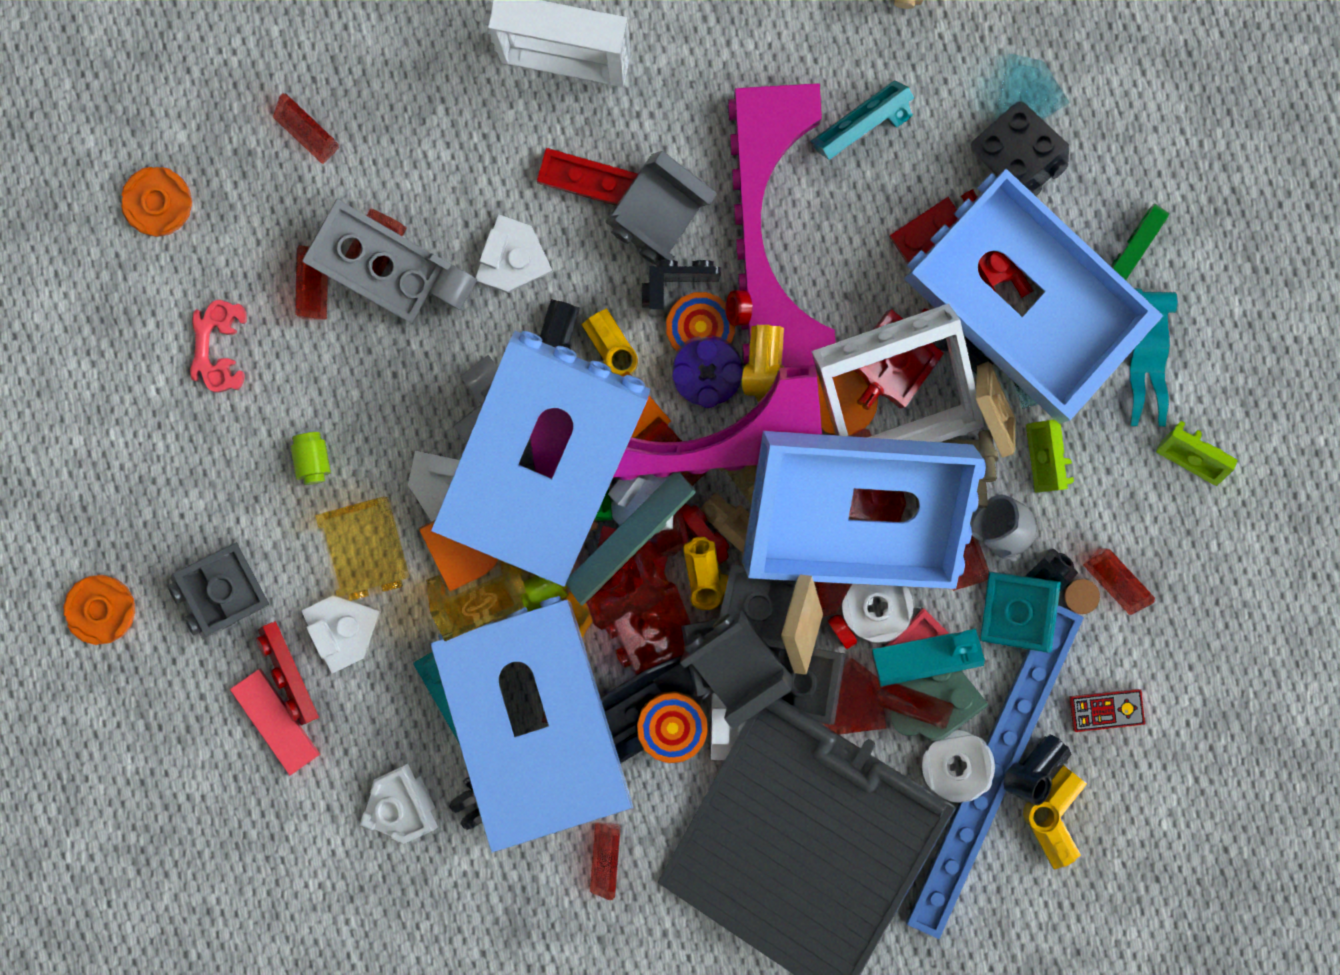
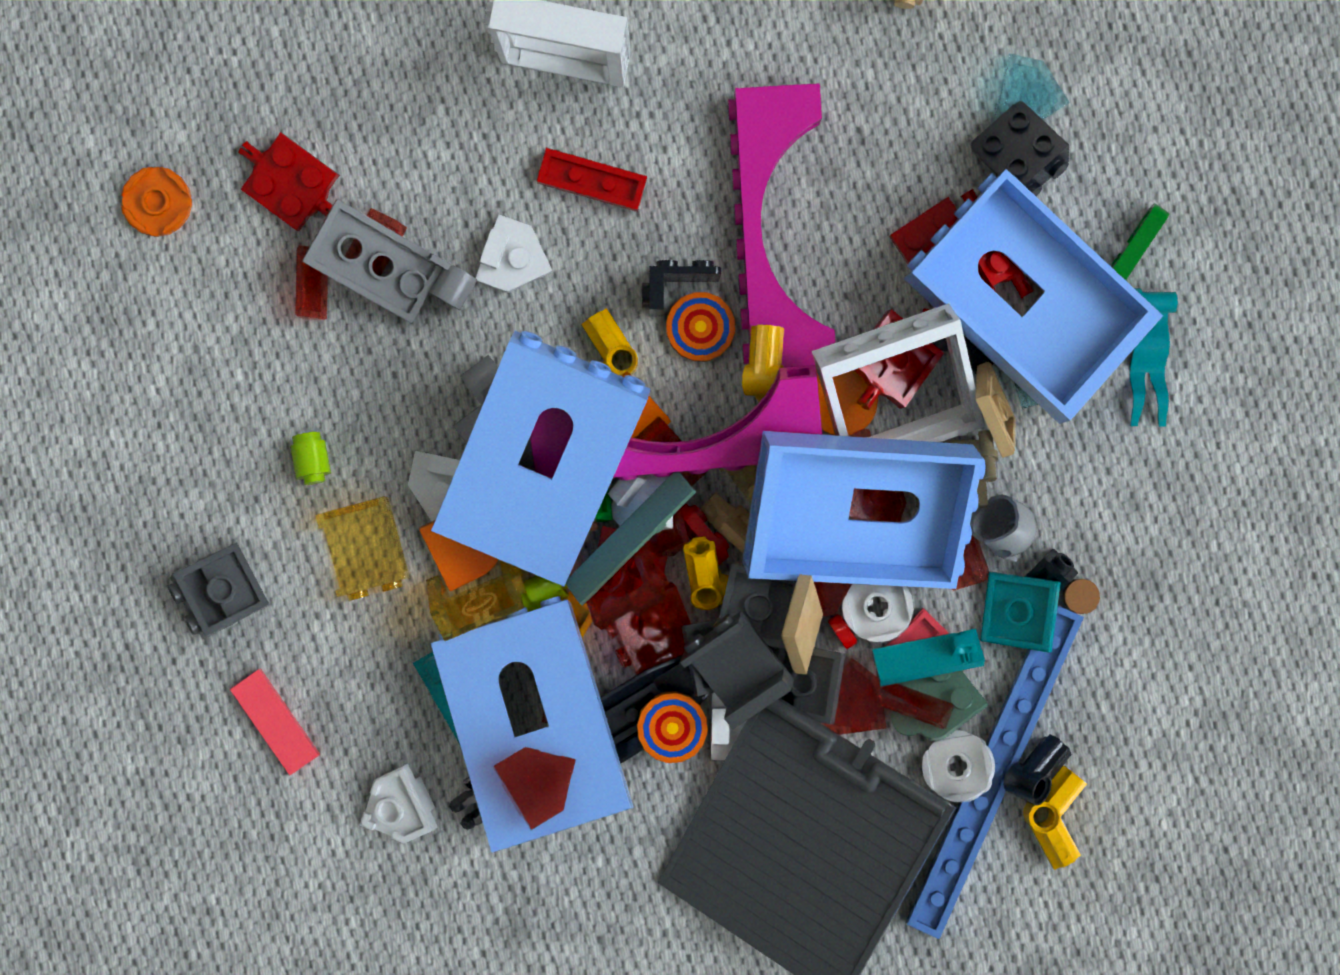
(110, 609): orange tile -> none
(220, 315): coral helmet -> none
(286, 674): red plate -> none
(289, 181): none -> red plate
(304, 129): clear red slope -> none
(341, 630): white plate -> none
(536, 783): none -> clear red plate
(559, 324): black piece -> none
(605, 860): clear red slope -> none
(659, 207): dark grey panel -> none
(707, 391): dark purple plate -> none
(739, 308): red tile -> none
(888, 104): teal hinge -> none
(1047, 456): lime plate -> none
(1107, 710): tile -> none
(1119, 581): clear red slope -> none
(1196, 456): lime plate -> none

